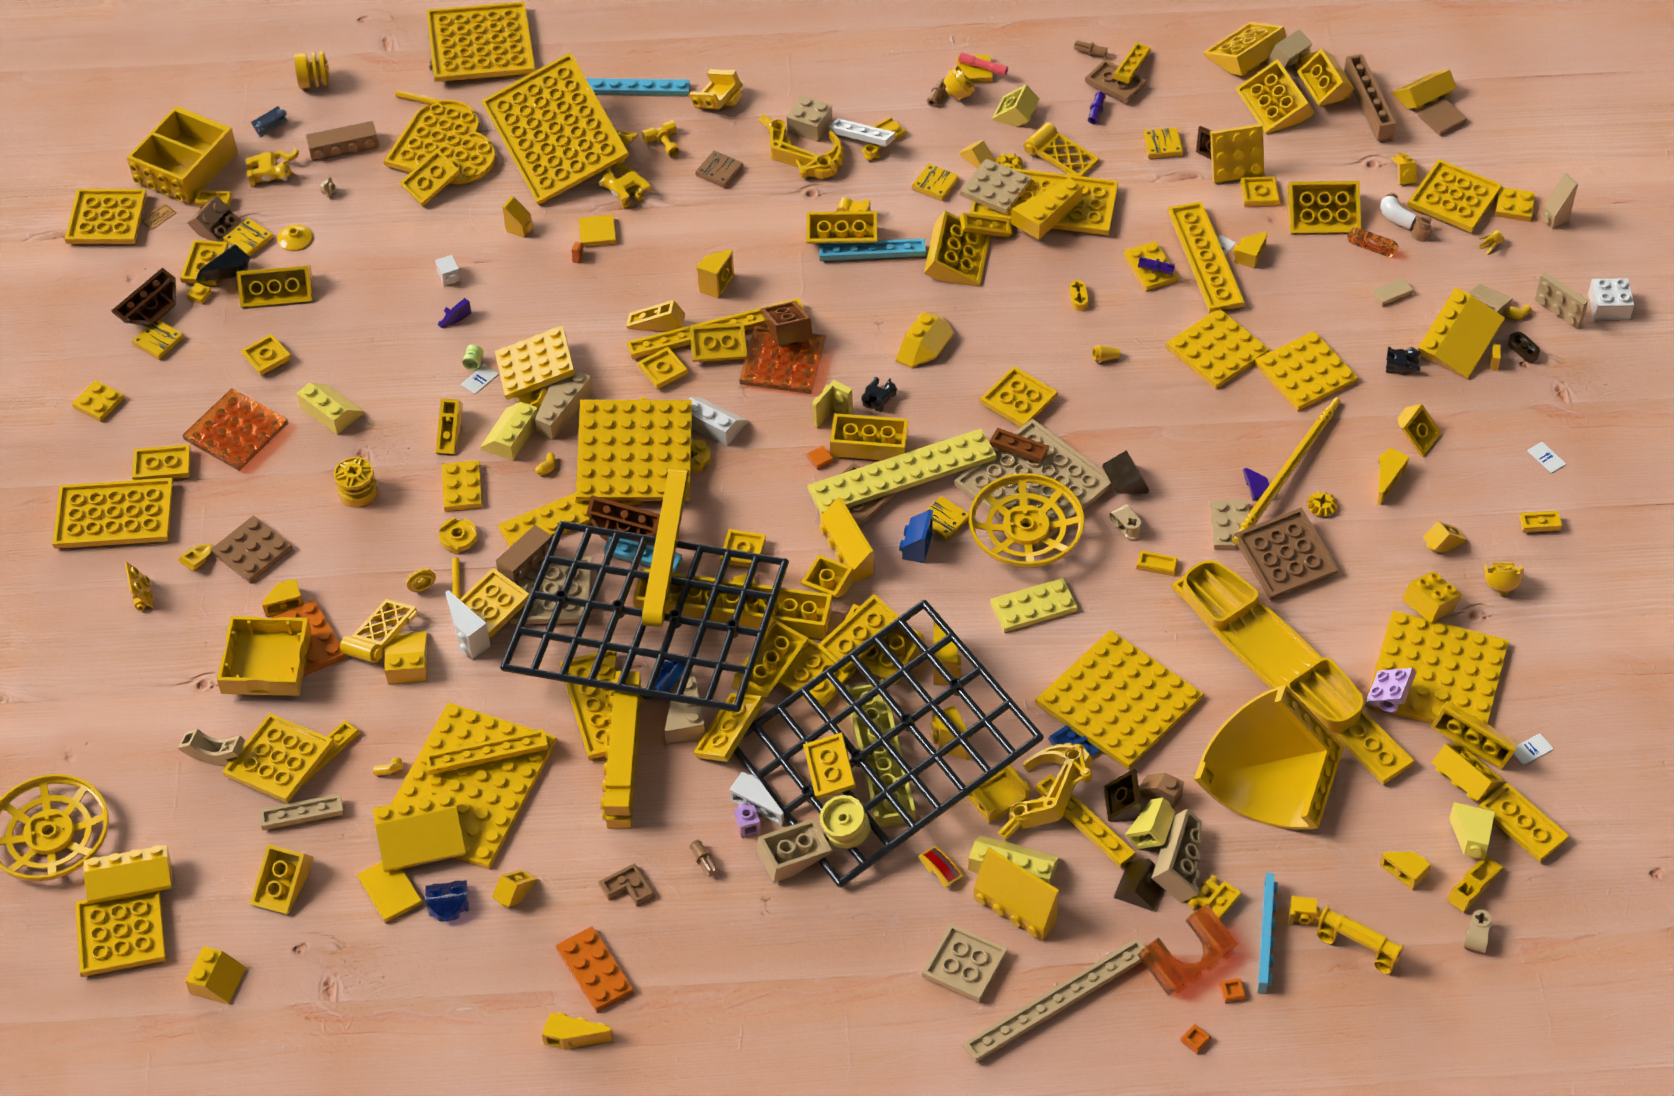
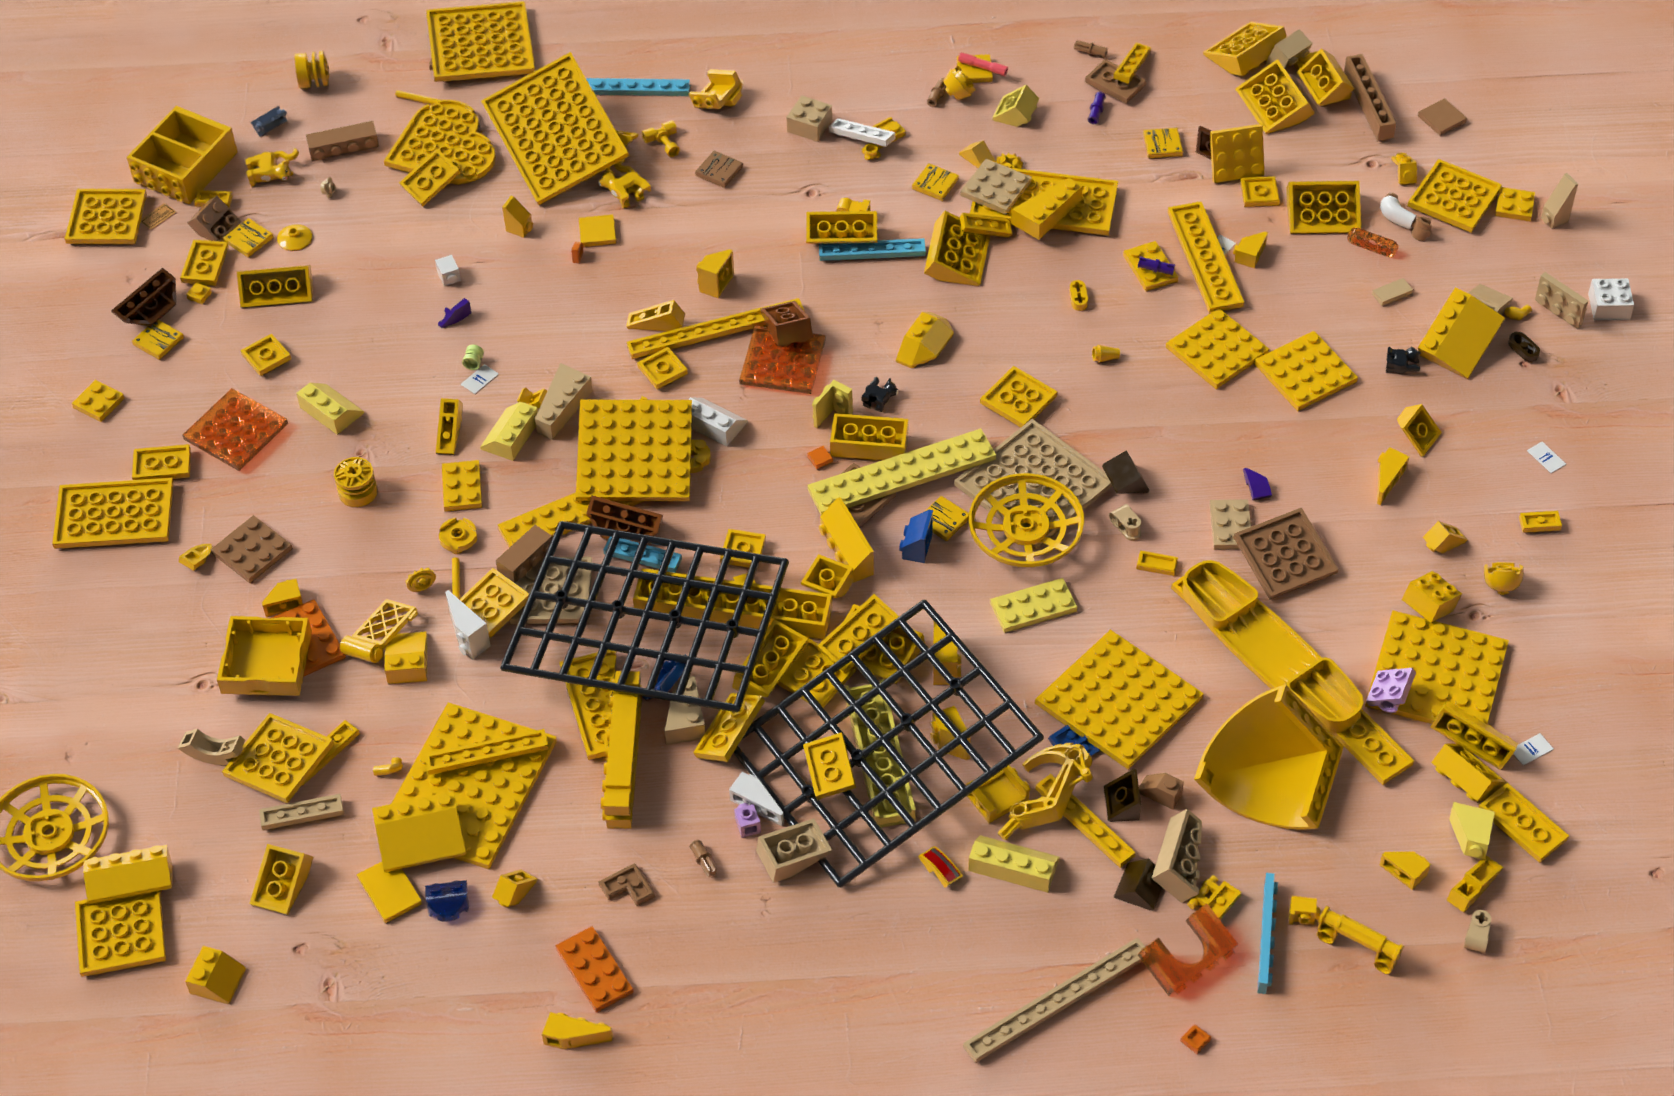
(139, 587): yellow hinge -> none
(225, 265): black slope -> none
(535, 363): yellow plate -> none
(547, 466): yellow arm -> none
(665, 548): yellow beam -> none
(718, 342): yellow plate -> none
(809, 163): yellow piece -> none
(845, 821): light yellow wheel -> none
(964, 962): tan plate -> none
(1016, 895): yellow slope -> none
(1019, 445): dark orange plate -> none
(1045, 139): yellow piece -> none
(1152, 824): light yellow slope -> none
(1232, 990): orange tile -> none
(1288, 468): yellow axle -> none
(1327, 509): yellow gear -> none
(1426, 89): yellow slope -> none
(1494, 238): yellow piece -> none
(1495, 357): yellow tile -> none

